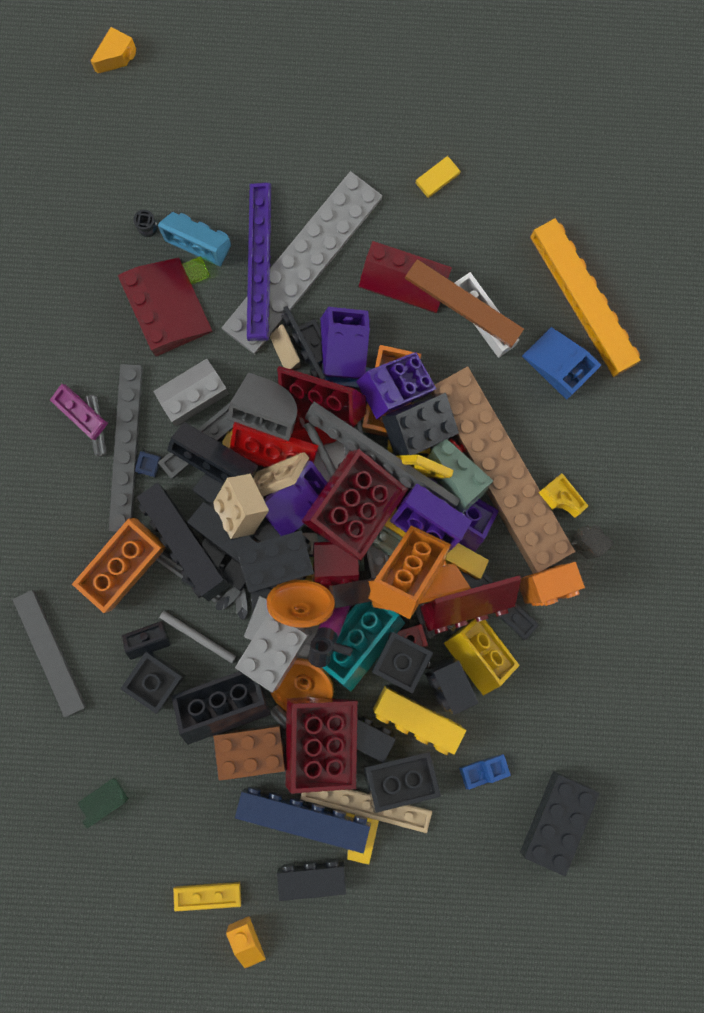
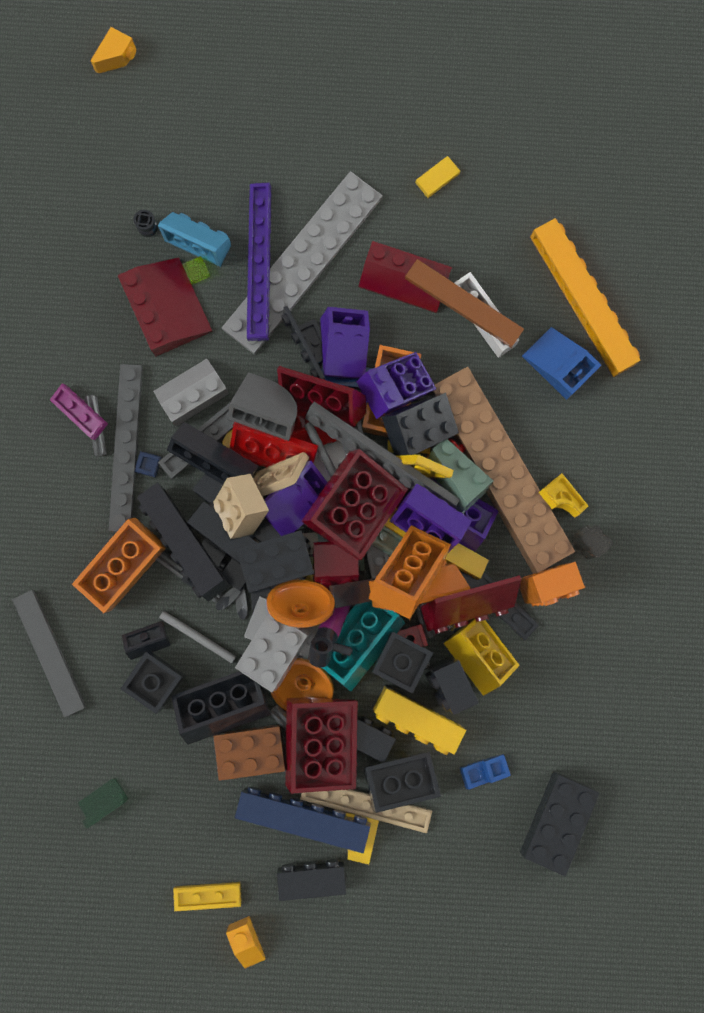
(285, 348): tan slope -> none

